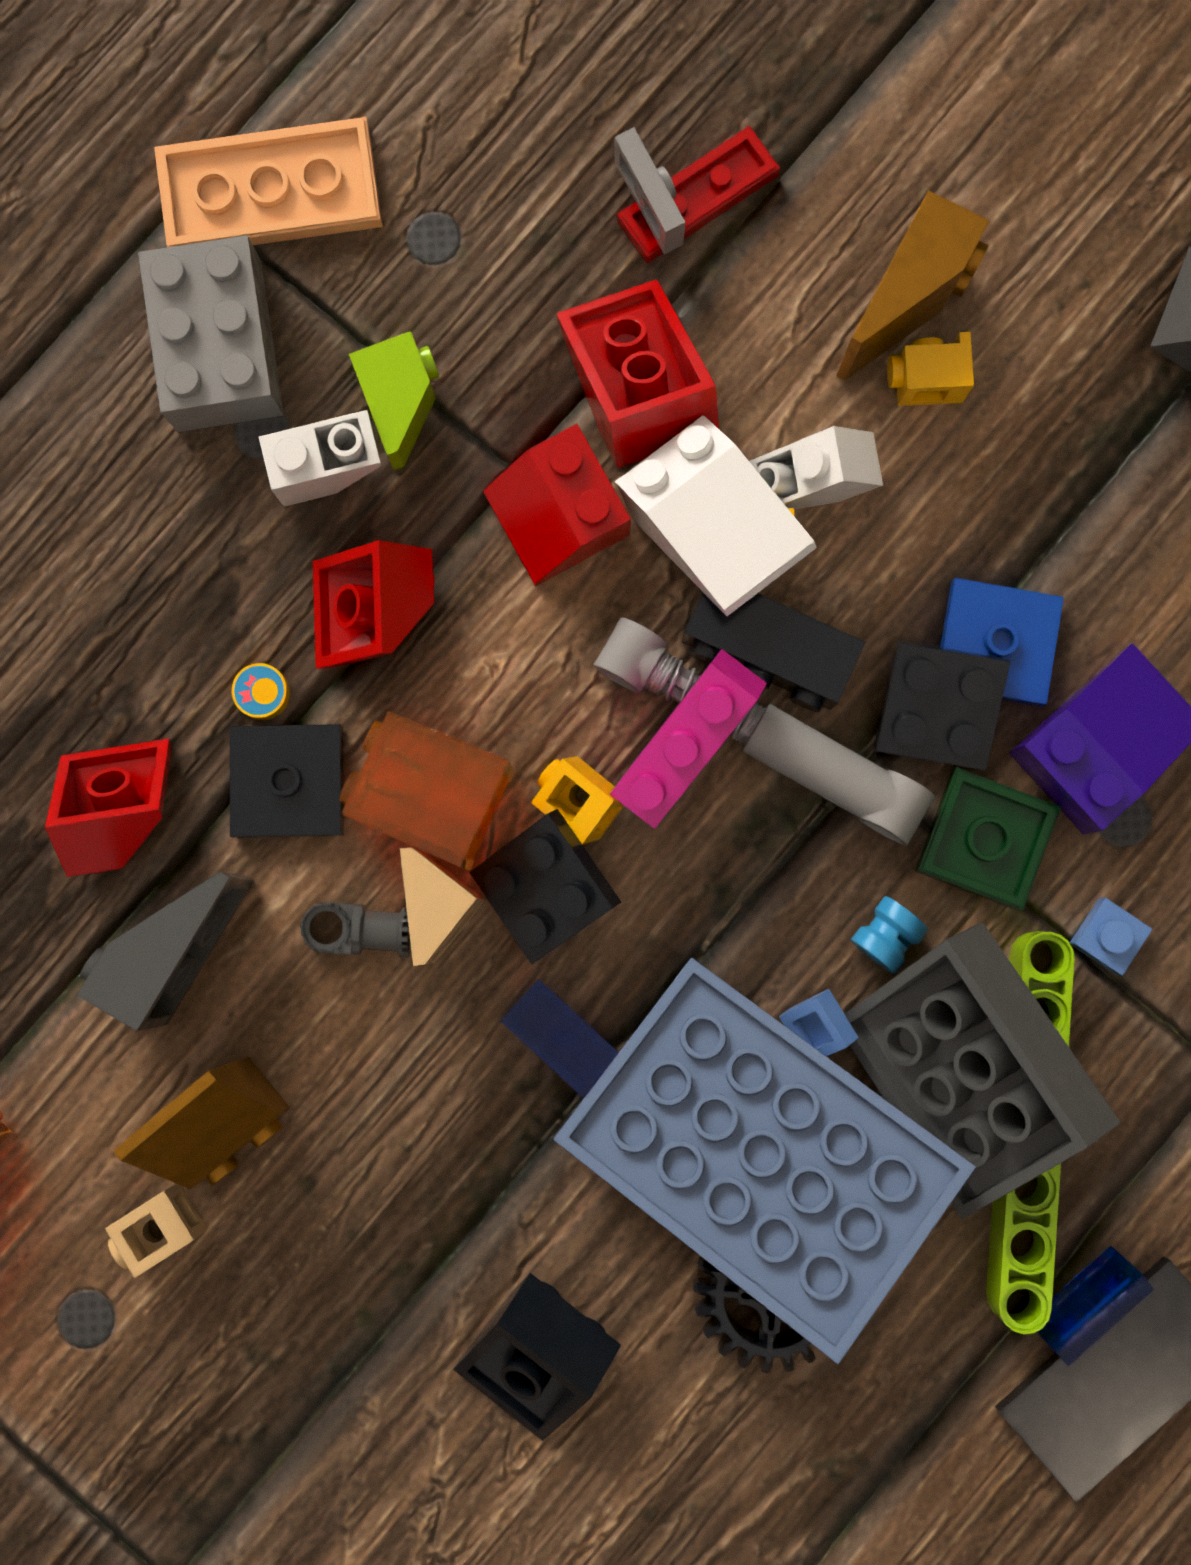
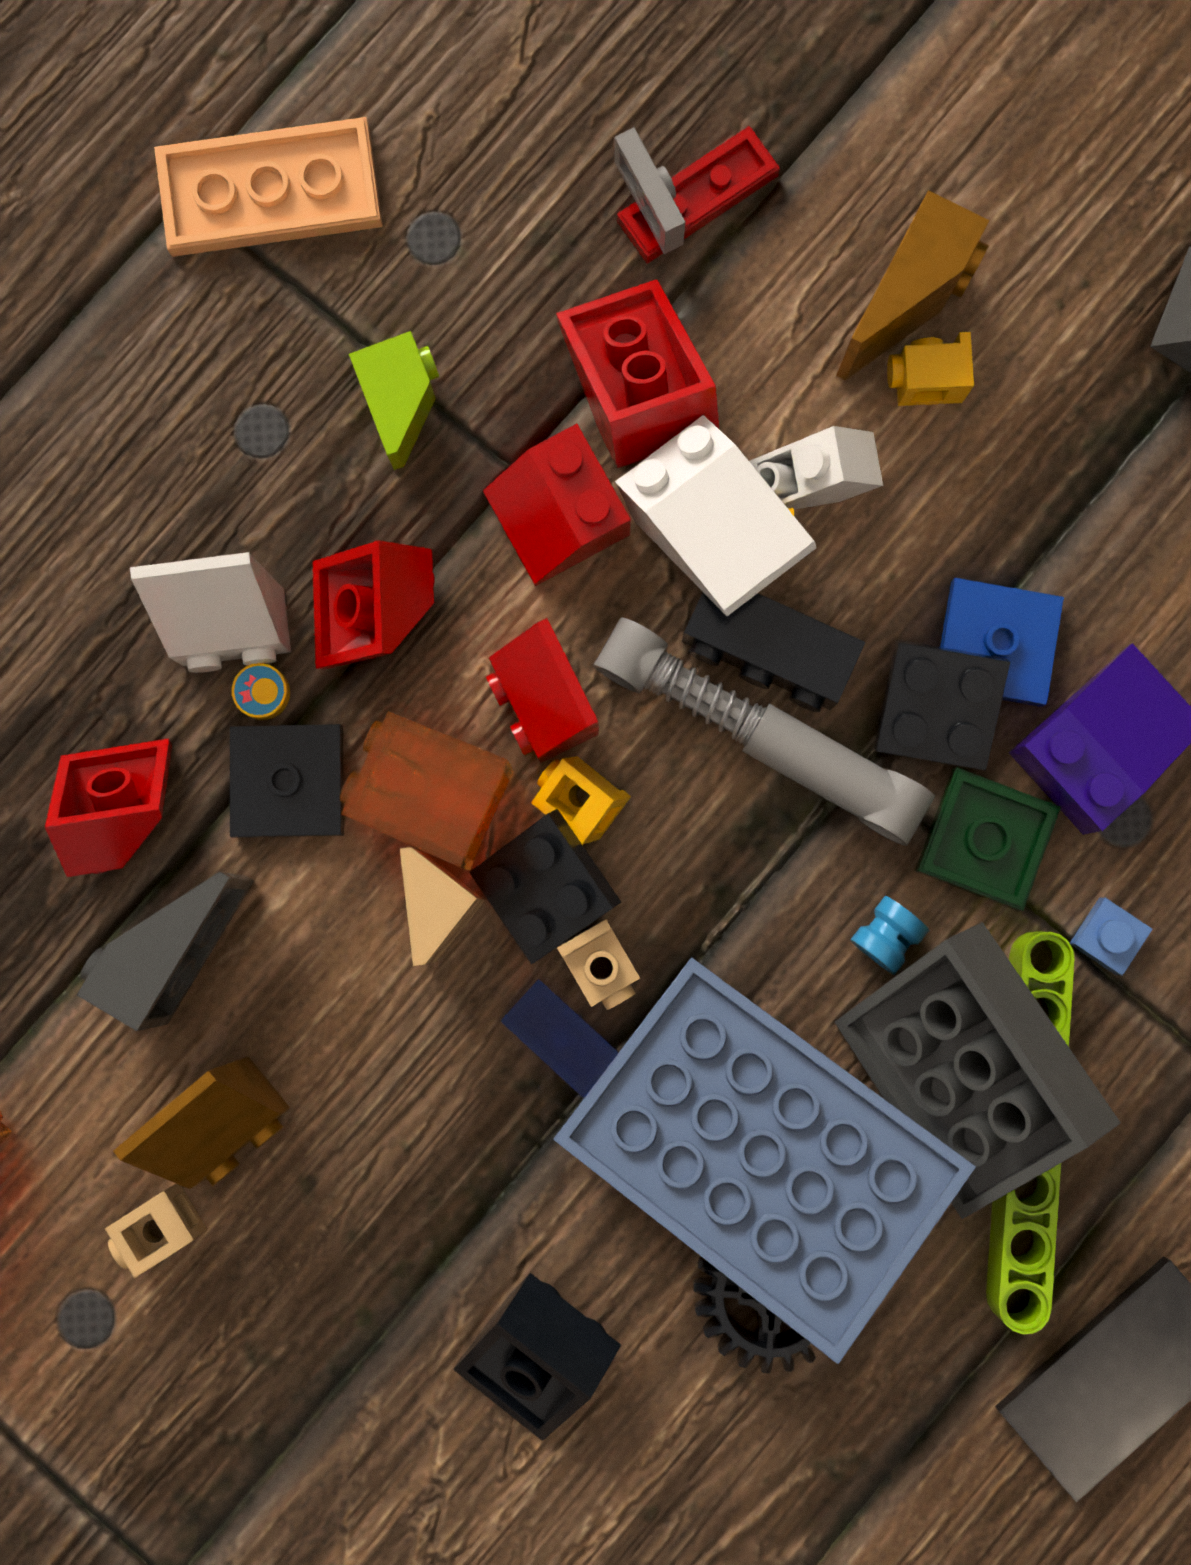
(210, 333): light grey brick -> none
(215, 610): none -> white slope
(320, 457): white slope -> none
(361, 930): dark grey connector -> none
(543, 693): none -> red slope
(594, 943): none -> tan brick
(688, 738): dark pink brick -> none
(820, 1023): medium blue plate -> none
(1093, 1304): clear blue plate -> none

